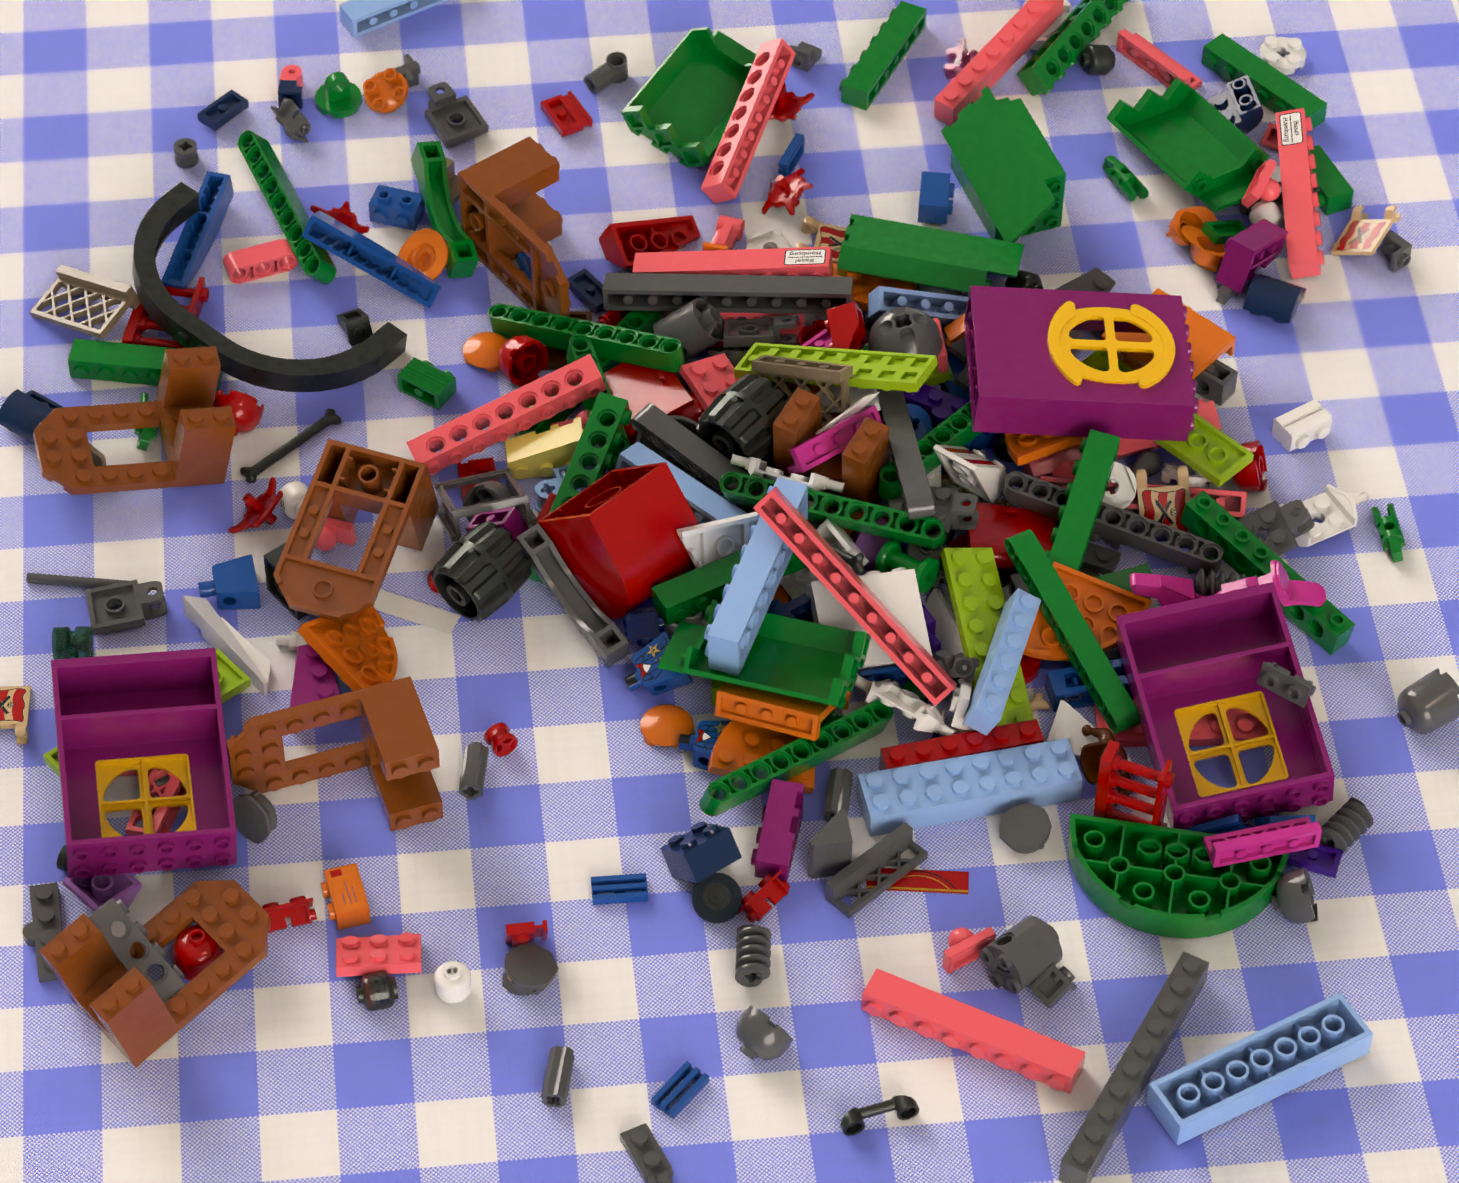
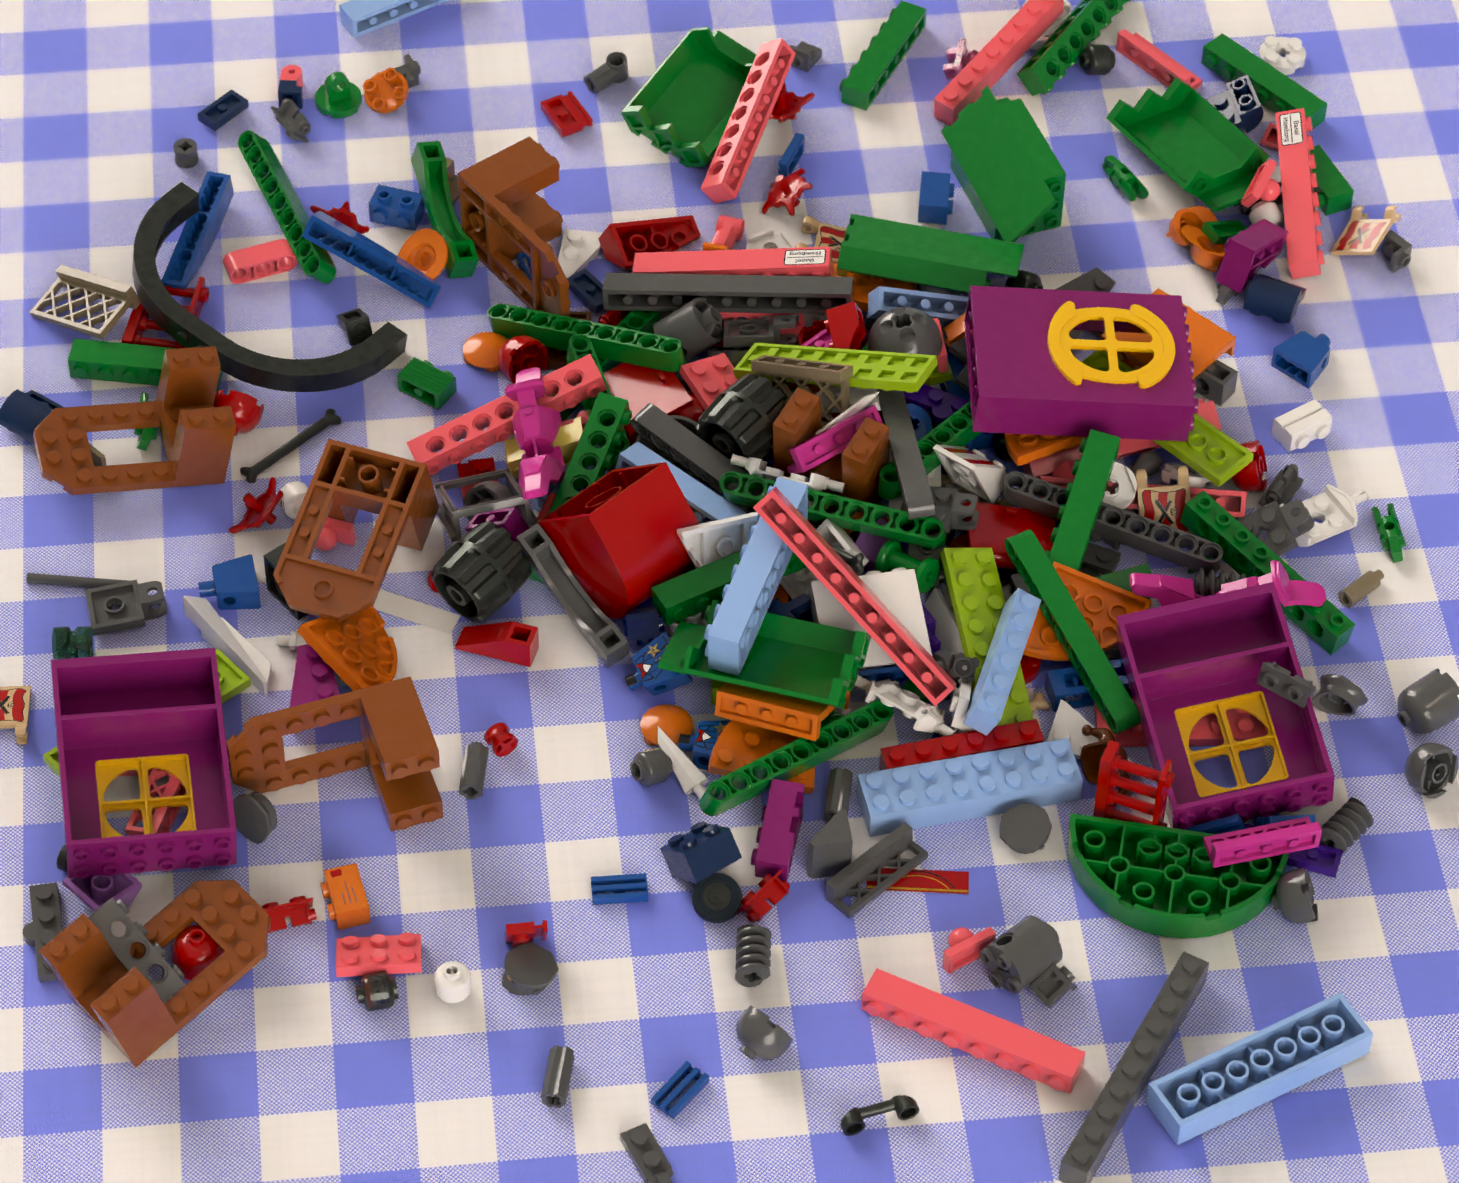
(446, 108): dark grey plate -> none
(502, 641): none -> red slope
(535, 431): none -> dark pink piece
(578, 250): none -> white wing
(651, 767): none -> dark grey head
(686, 772): none -> white bar
(1283, 486): none -> dark grey hinge
(1302, 357): none -> blue torso
(1338, 696): none -> dark grey hat
(1360, 588): none -> dark tan cylinder
(1431, 768): none -> dark grey cylinder

